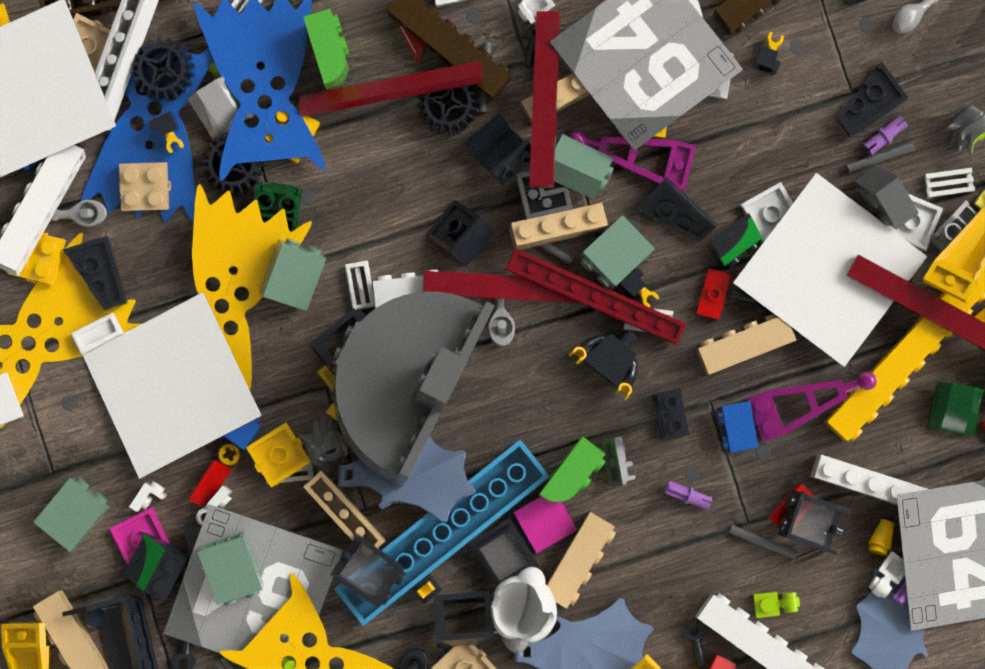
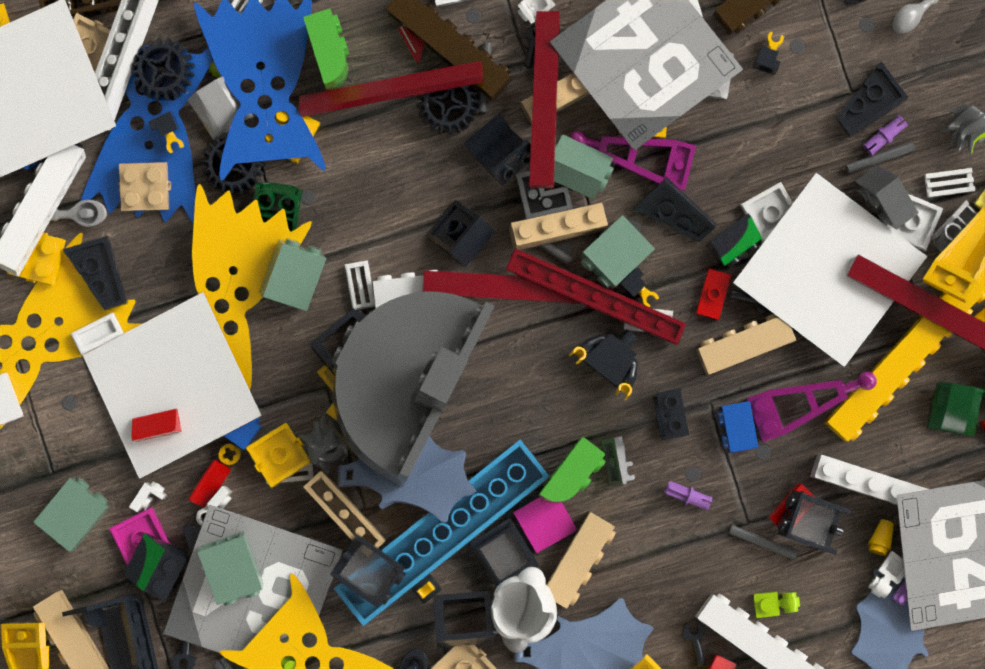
(155, 425): none -> red slope
(501, 325): light grey piece -> none

